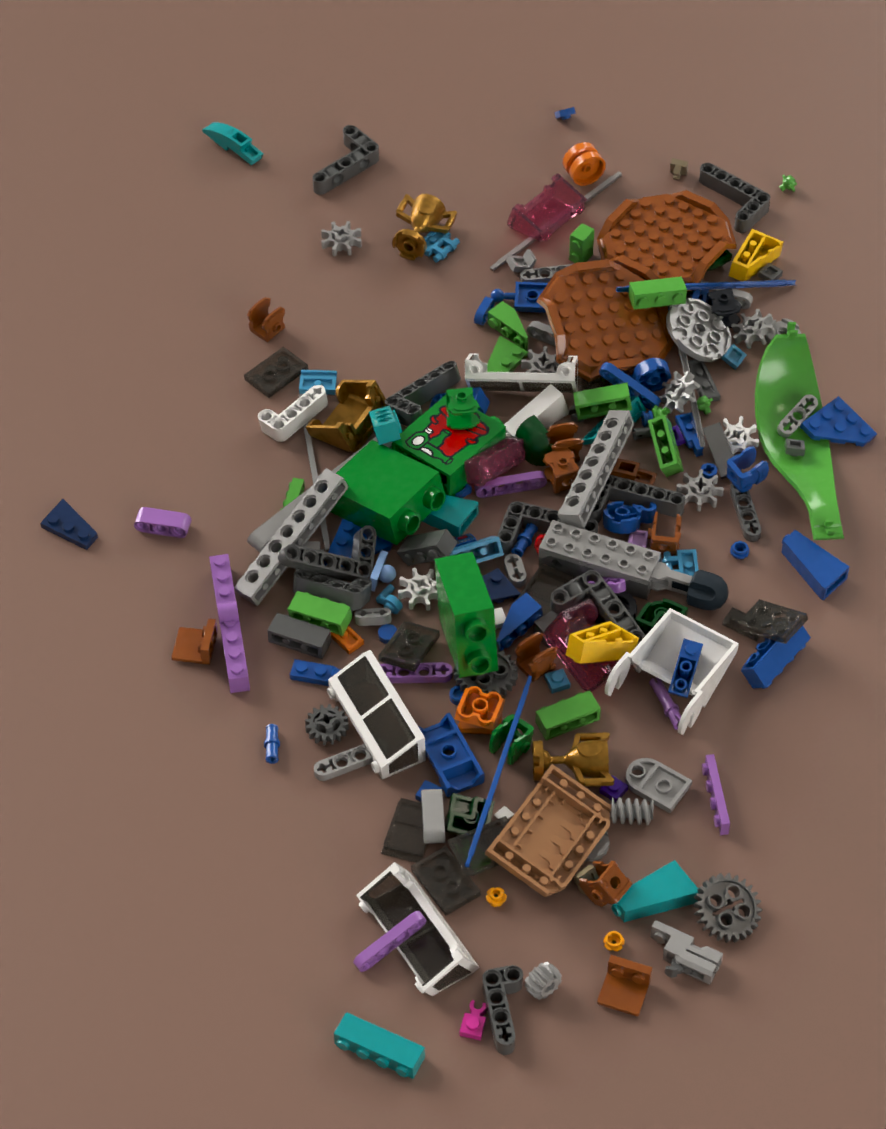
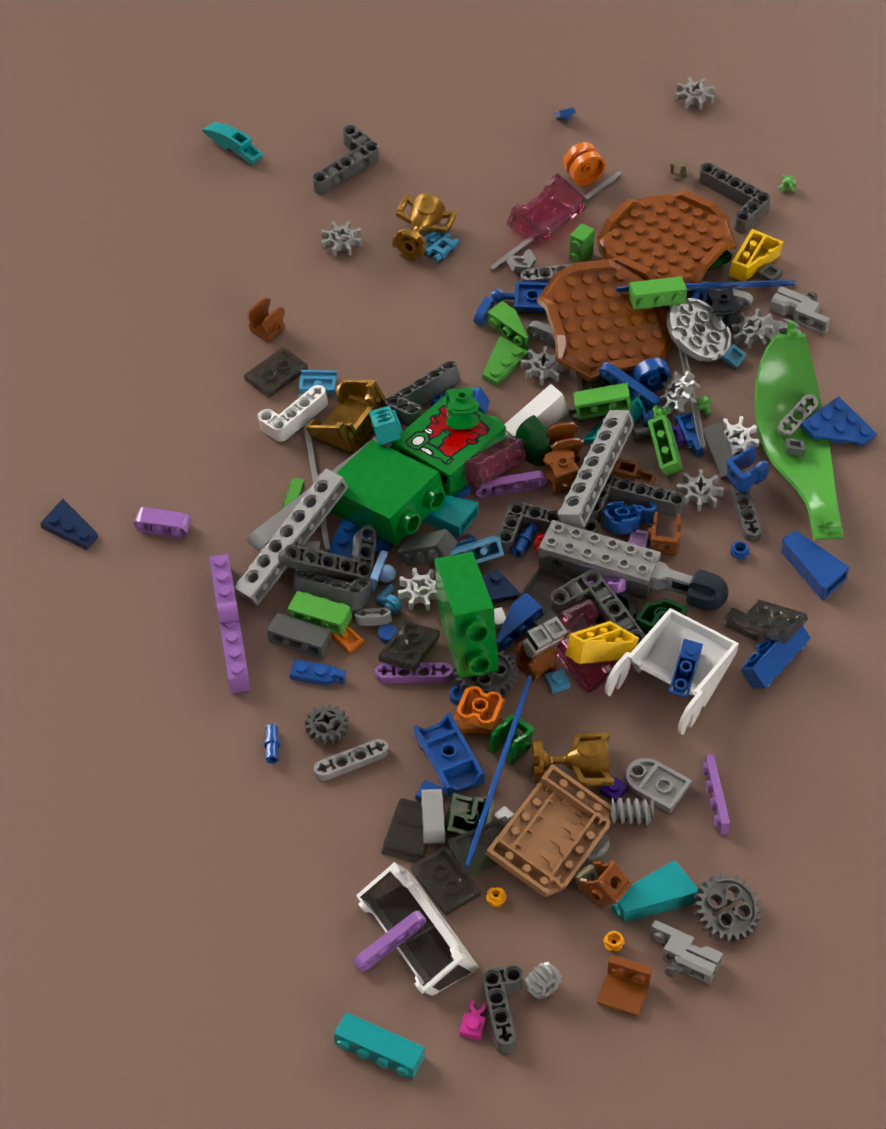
(195, 644): dark orange bracket -> none
(378, 715): windscreen -> none
(511, 571): light grey beam -> none
(544, 637): none -> light grey hips
(563, 380): white windscreen -> none
(567, 715): bright green brick -> none
(670, 708): medium lavender pin -> none
(685, 559): dark azure plate -> none
(695, 93): none -> light grey gear
(704, 379): dark grey tile -> none
(709, 467): blue bush -> none
(802, 307): none -> light grey plate

